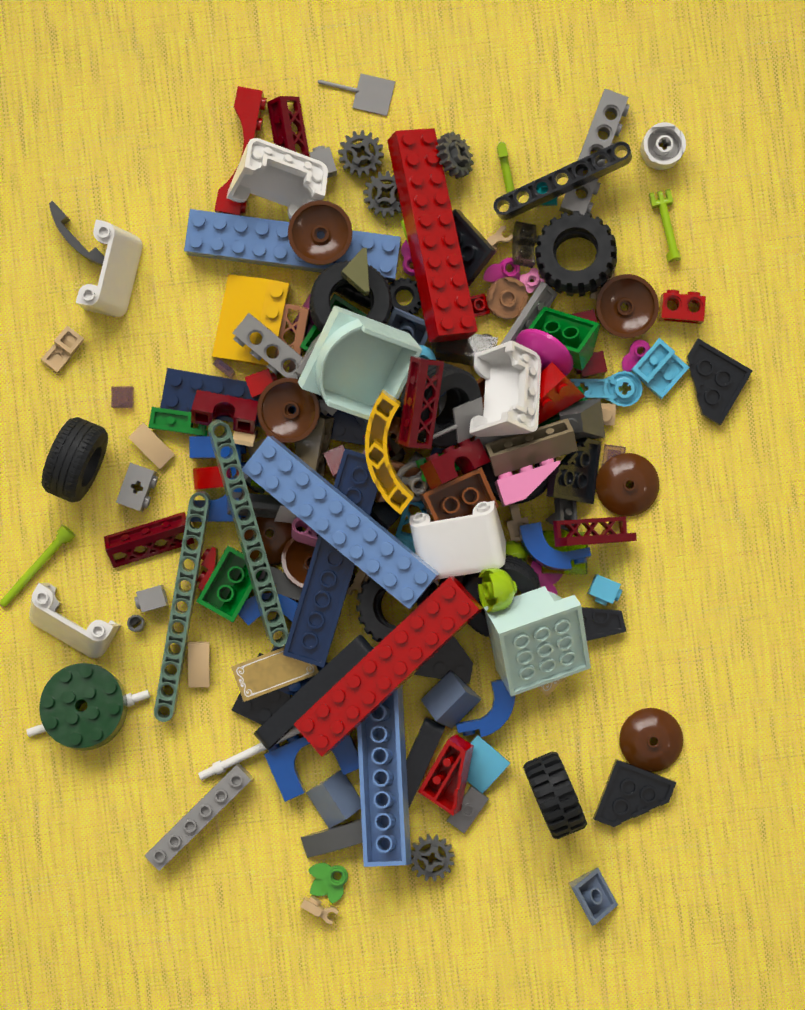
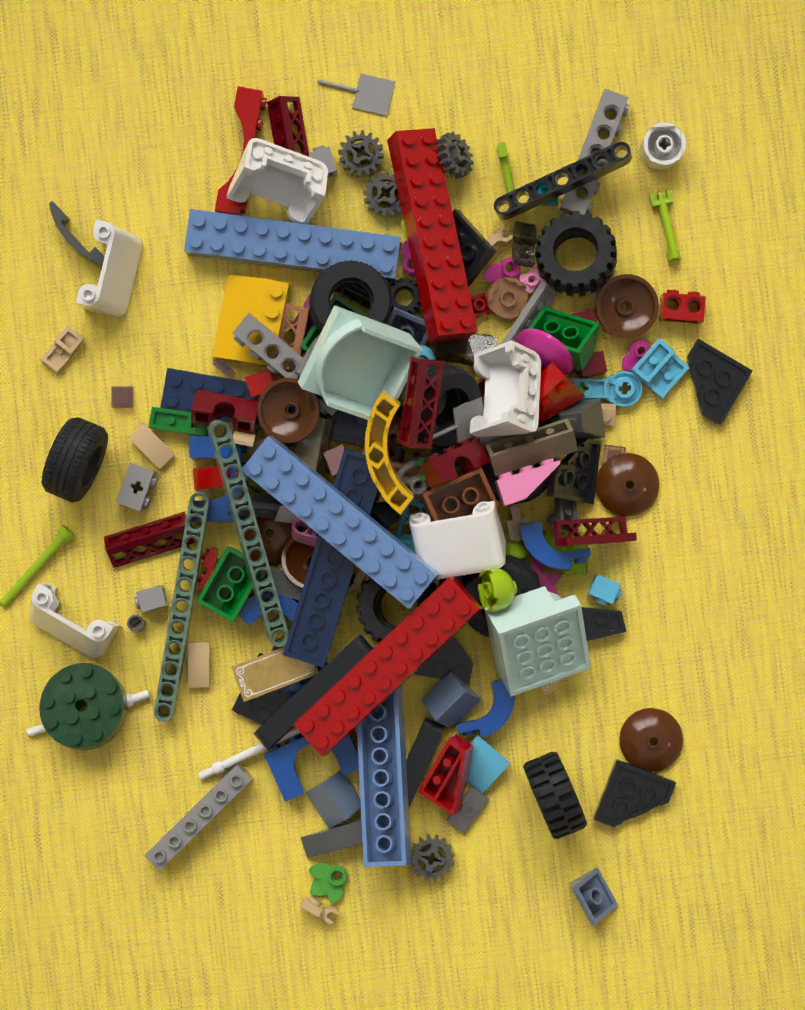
(316, 218): reddish brown dish -> none
(357, 272): olive slope -> none

